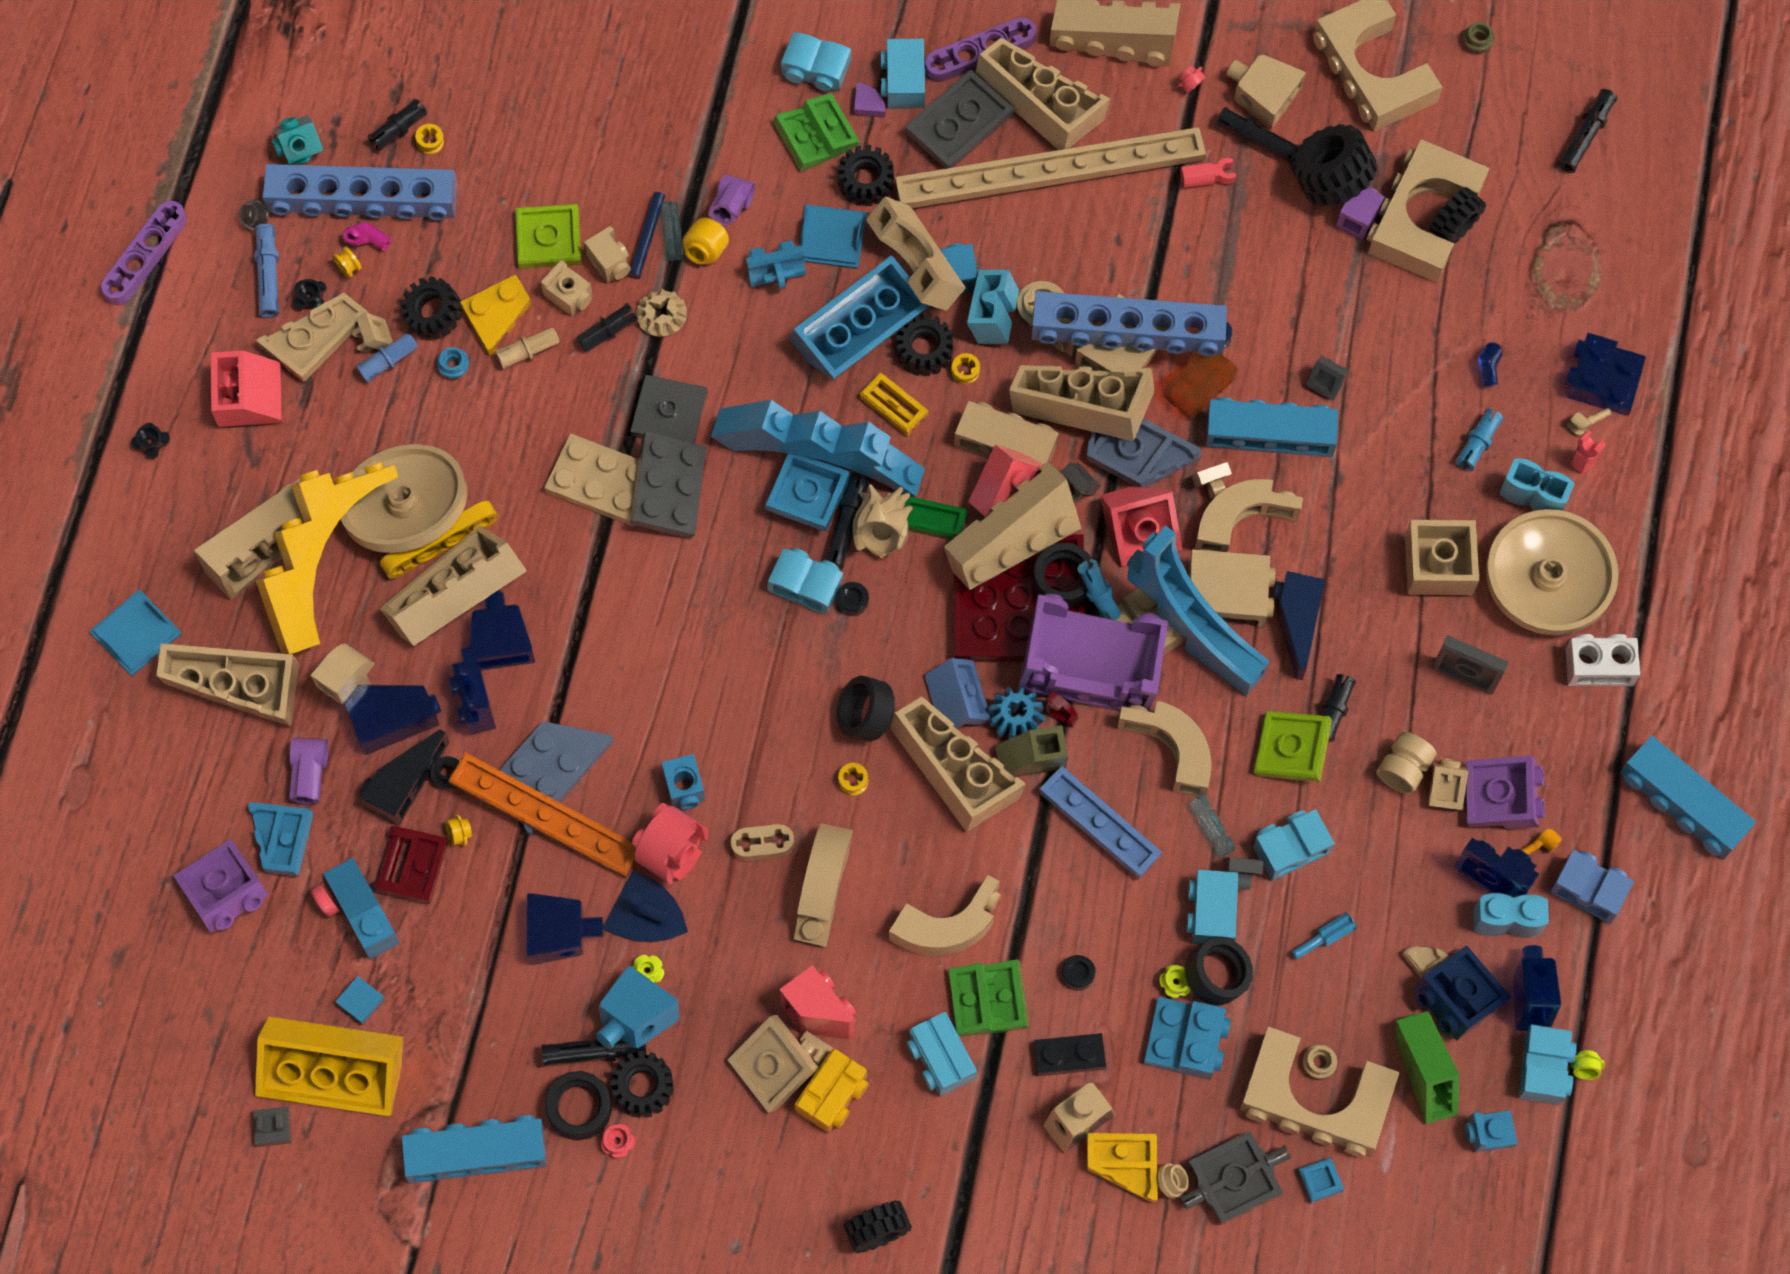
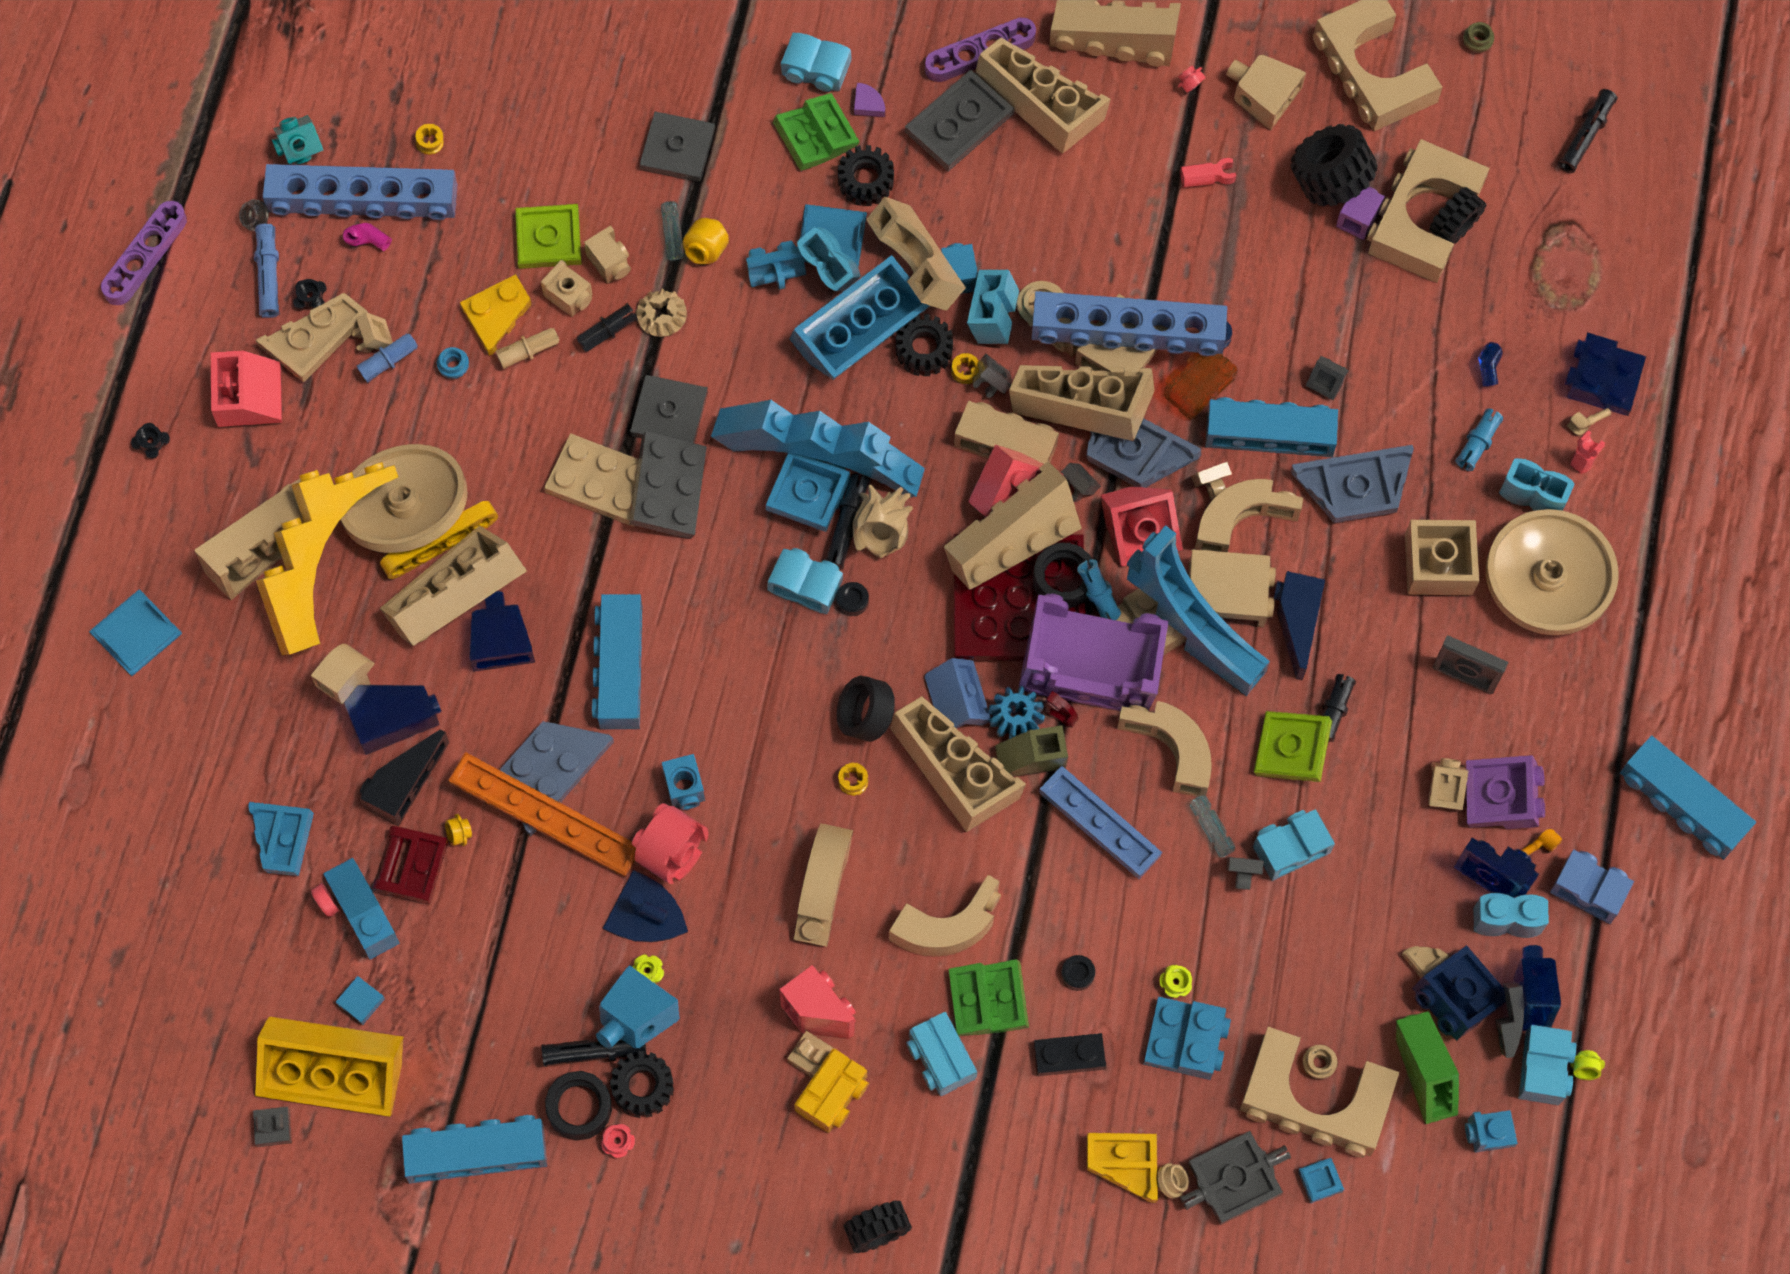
(221, 886): medium lavender plate -> none
(237, 678): tan wedge -> none
(307, 761): medium lavender piece -> none
(347, 262): yellow bush -> none
(397, 124): black pin -> none
(420, 296): black tyre -> none
(436, 769): black plate -> none
(470, 686): clear blue plate -> none
(558, 928): clear blue torso -> none
(619, 661): none -> dark azure brick
(646, 235): dark blue bar -> none
(677, 146): none -> dark grey plate
(731, 198): medium lavender piece -> none
(764, 850): tan beam -> none
(772, 1063): tan plate -> none
(823, 250): none -> medium azure brick
(905, 73): medium azure brick -> none
(913, 421): yellow tile -> none
(935, 518): green tile -> none
(994, 374): none -> dark grey tile
(1050, 168): tan plate -> none
(1079, 1115): tan torso -> none
(1214, 905): medium azure brick -> none
(1236, 958): black tyre -> none
(1256, 134): black pin -> none
(1327, 935): dark azure axle -> none
(1356, 483): none -> sand blue wing
(1405, 764): tan wheel -> none
(1510, 1027): none -> dark grey slope
(1604, 669): white brick -> none

